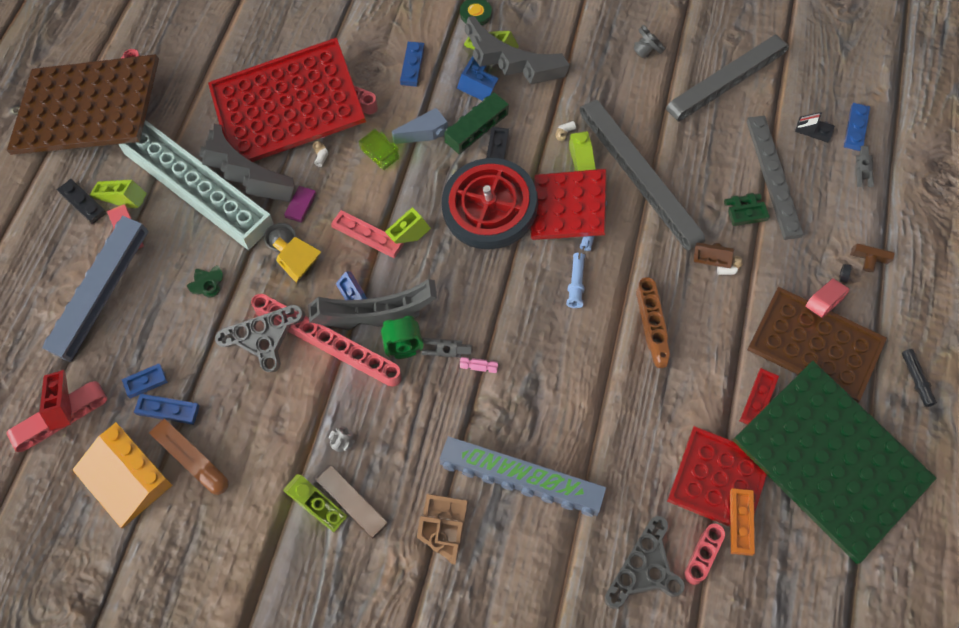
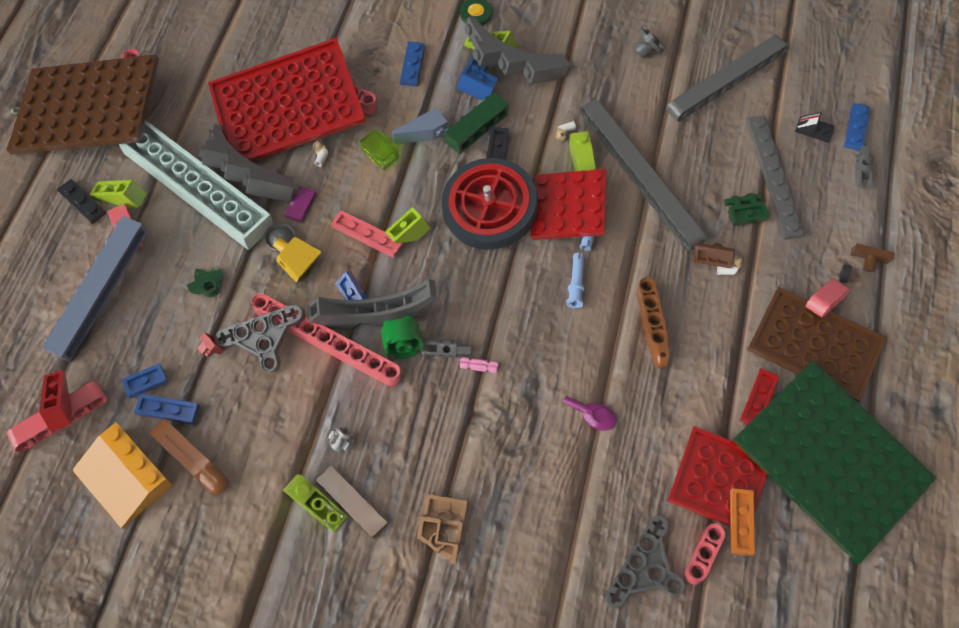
(209, 345): none -> tile
(522, 476): sand blue brick -> none
(594, 414): none -> magenta piece
(921, 386): black pin -> none

